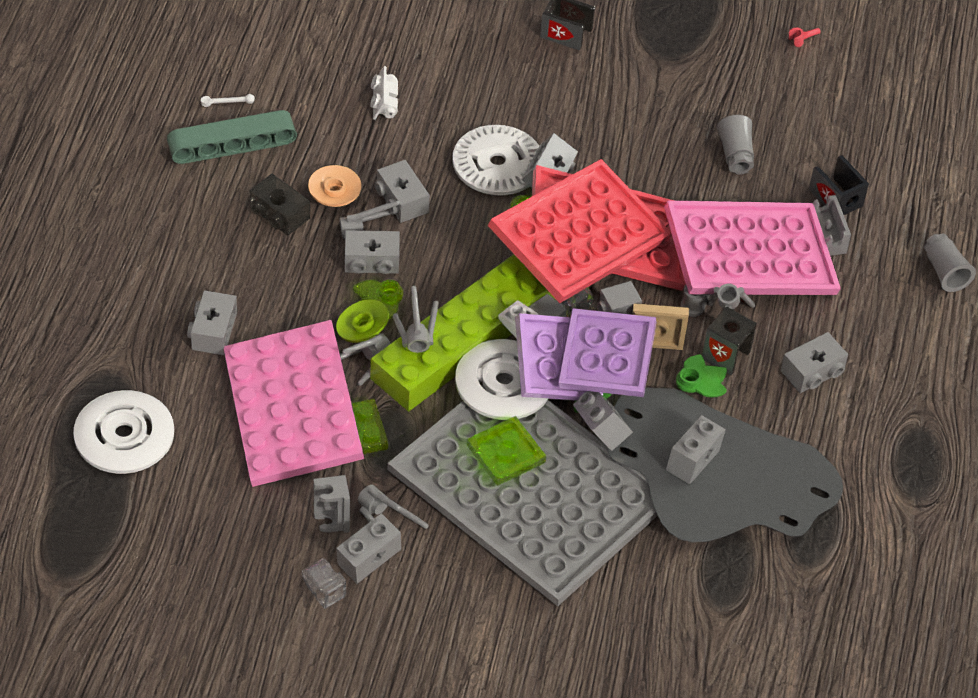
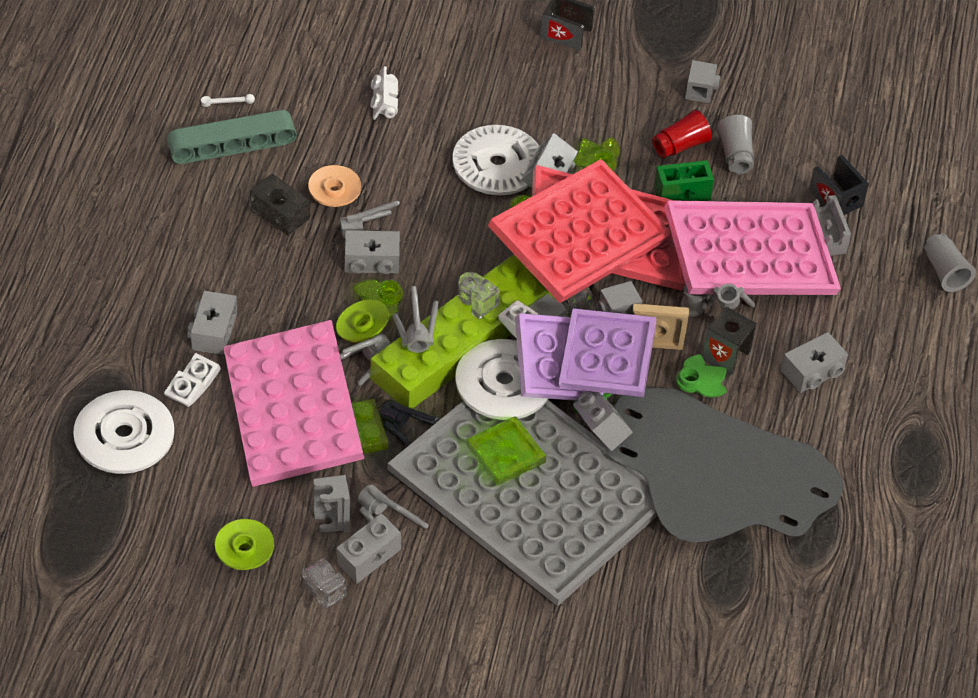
(193, 381): none -> white slope
(241, 535): none -> lime dish
(398, 415): none -> black plant
(402, 184): light grey brick -> none
(478, 292): none -> clear leg
(592, 152): none -> clear neon green plate
(682, 135): none -> red plant
(684, 181): none -> green brick
(695, 449): light grey brick -> none
(702, 81): none -> light grey brick
(800, 35): coral hand -> none

